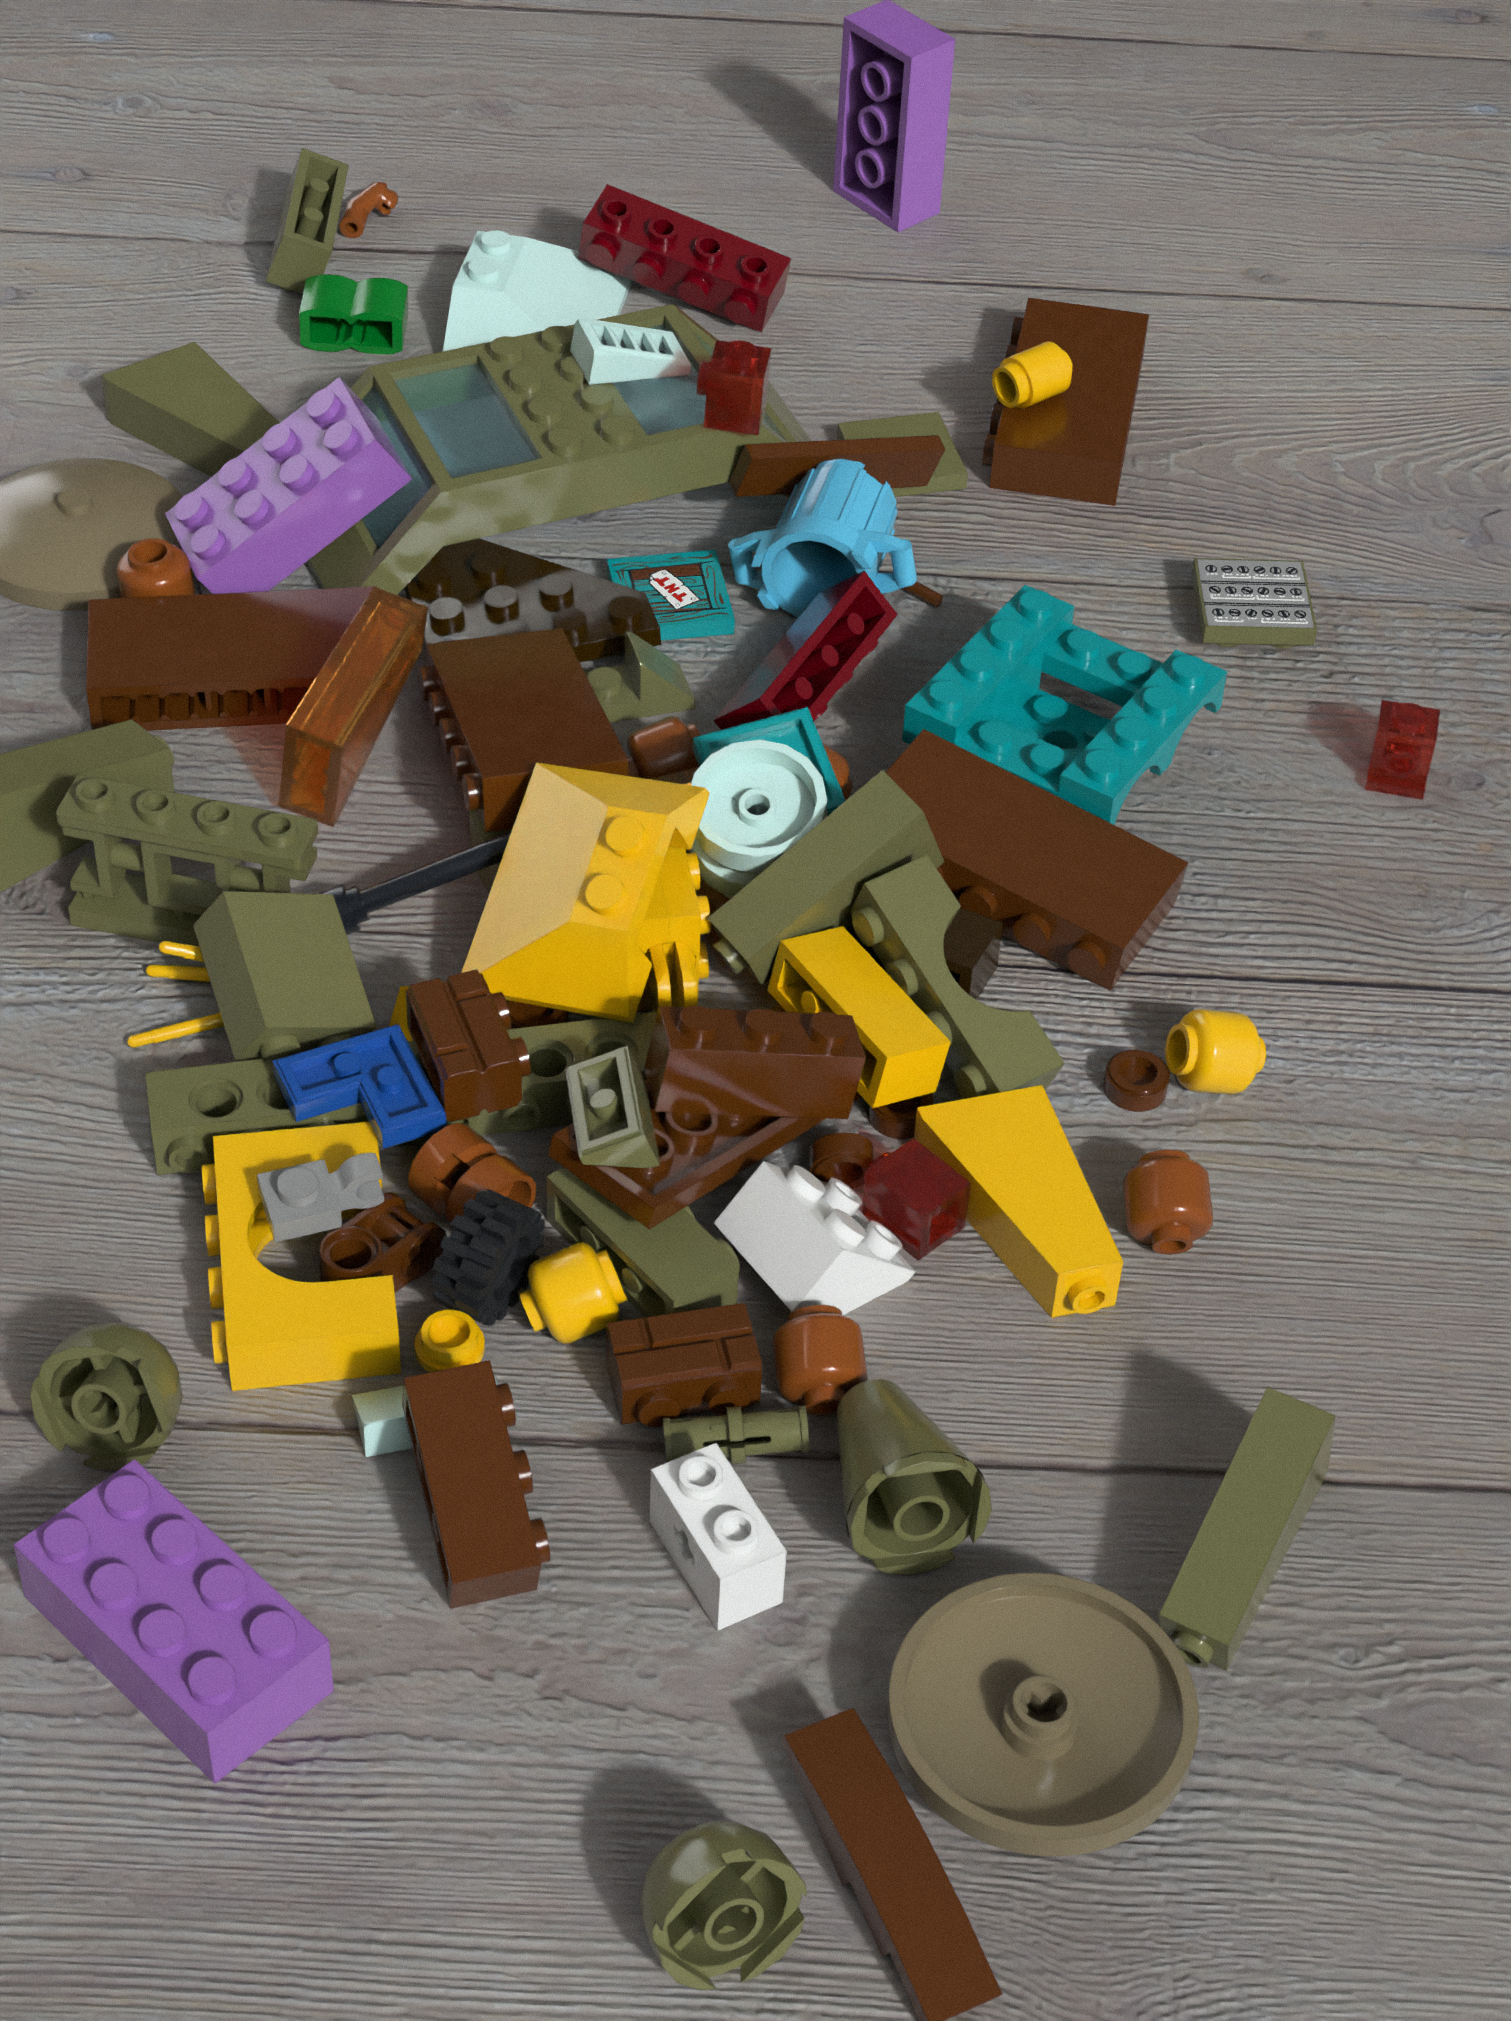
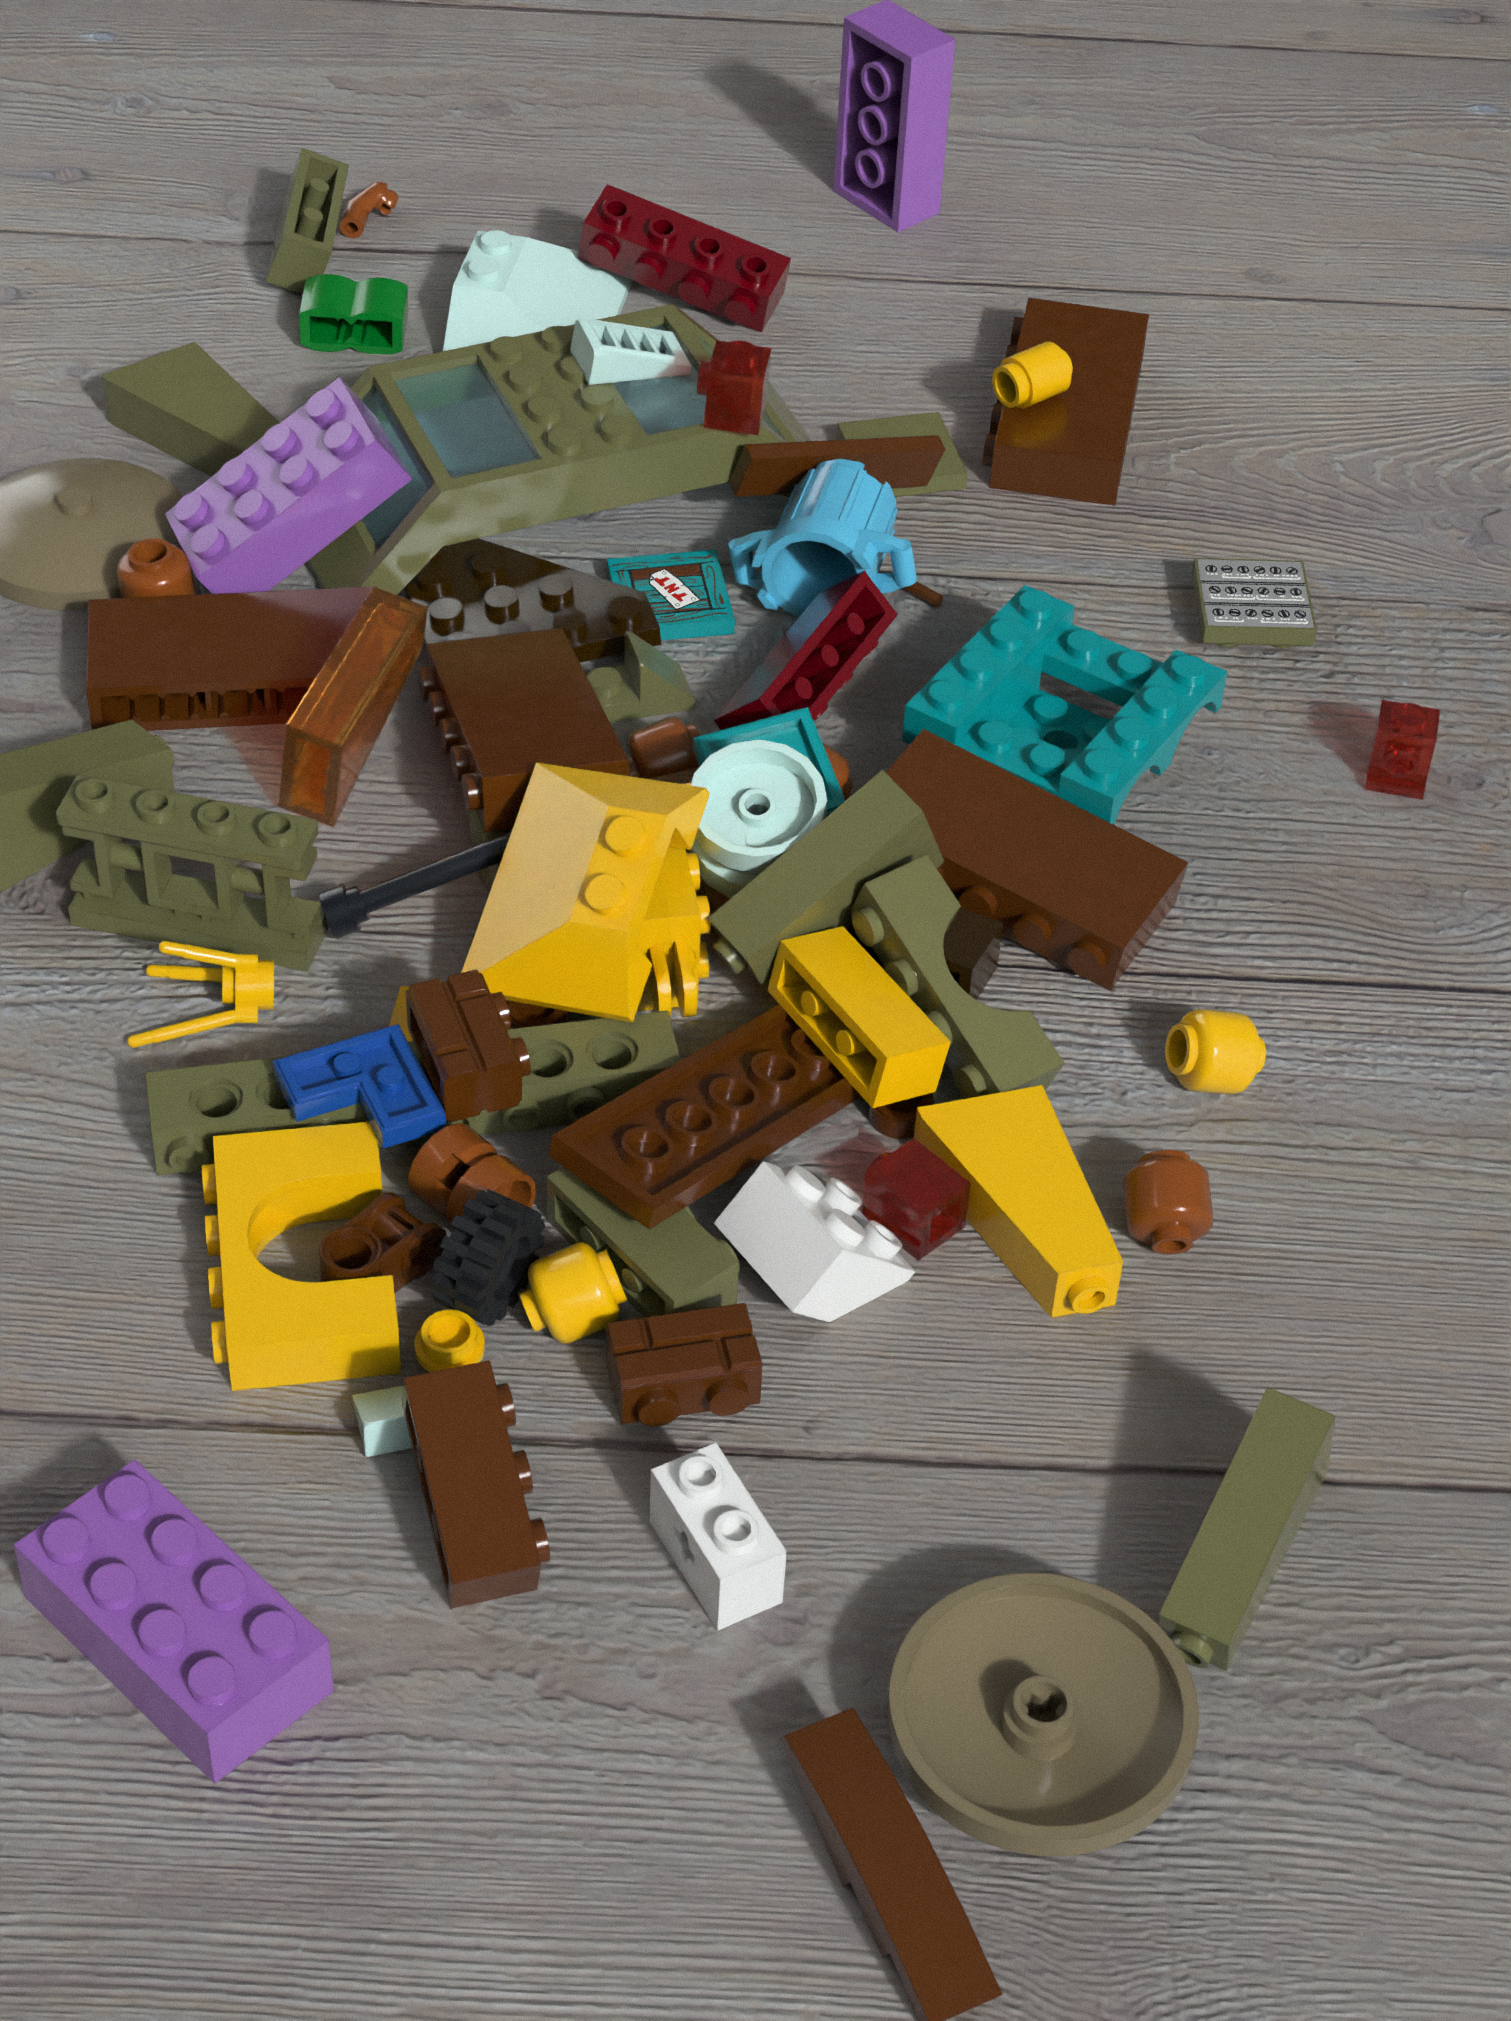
(108, 1395): olive cylinder -> none
(282, 973): olive brick -> none
(310, 1200): light grey plate -> none
(612, 1112): olive slope -> none
(721, 1903): olive cylinder -> none
(739, 1433): olive pin -> none
(753, 1062): reddish brown brick -> none
(818, 1358): dark orange head -> none
(841, 1157): reddish brown tile -> none
(905, 1482): olive cone -> none
(1136, 1080): reddish brown tile -> none

